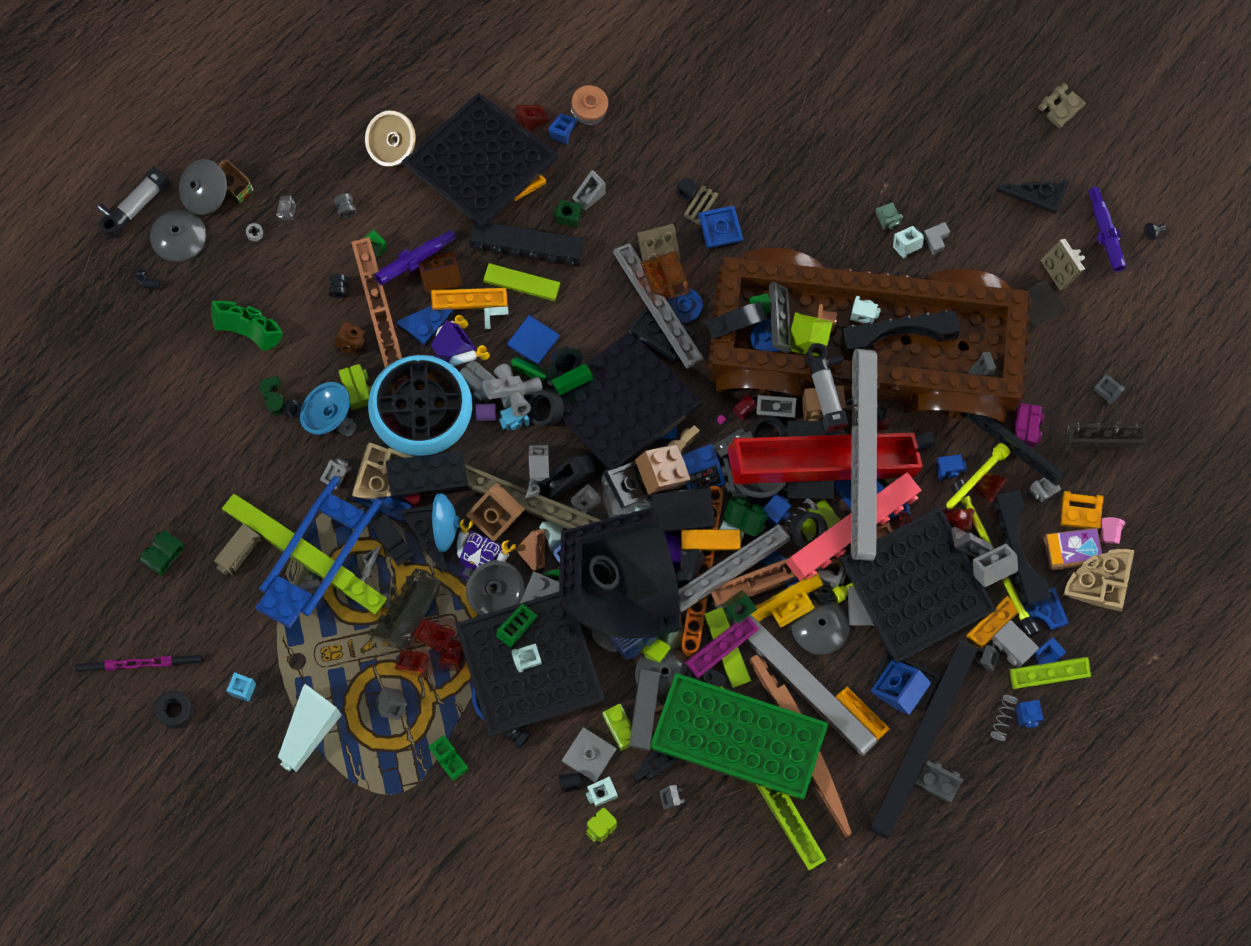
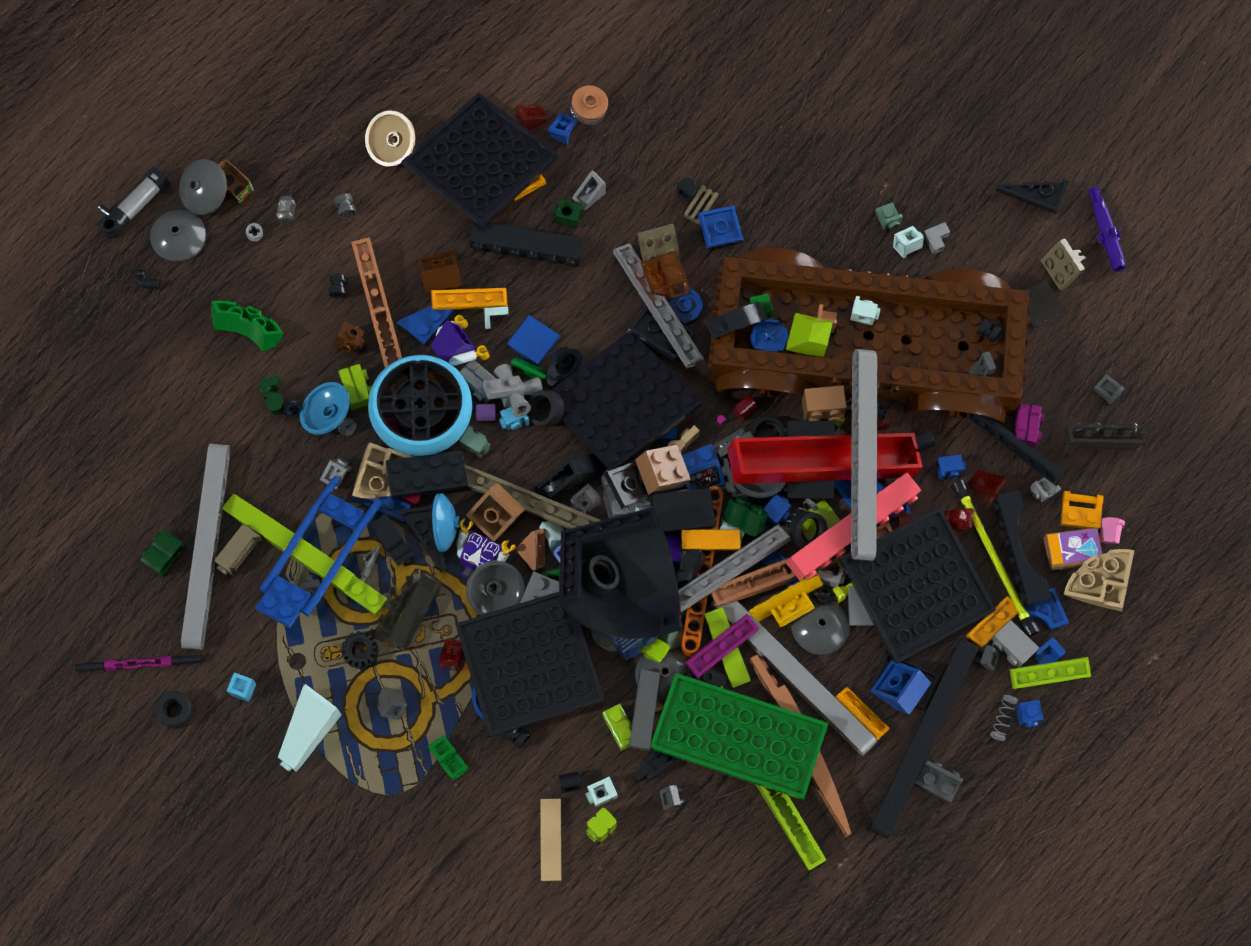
(205, 547): none -> light grey beam
(368, 658): none -> black tyre
(378, 243): green slope -> none
(410, 260): dark purple piece -> none
(413, 663): clear red slope -> none
(434, 635): clear red slope -> none
(474, 442): none -> sand green brick
(511, 640): green slope -> none
(521, 282): lime tile -> none
(526, 657): light aqua tile -> none
(533, 489): light grey hand -> none
(539, 462): light grey brick -> none
(550, 839): none -> tan tile
(572, 379): green slope -> none
(589, 755): light grey plate -> none
(746, 610): dark green brick -> none
(776, 406): light grey brick -> none
(780, 317): dark grey tile -> none
(833, 416): piece -> none
(938, 326): black arch -> none
(970, 543): flat silver panel -> none
(986, 326): none -> black wheel
(995, 565): light grey brick -> none
(999, 453): neon yellow piece -> none
(1066, 109): dark tan plate -> none
(1153, 230): black rock -> none

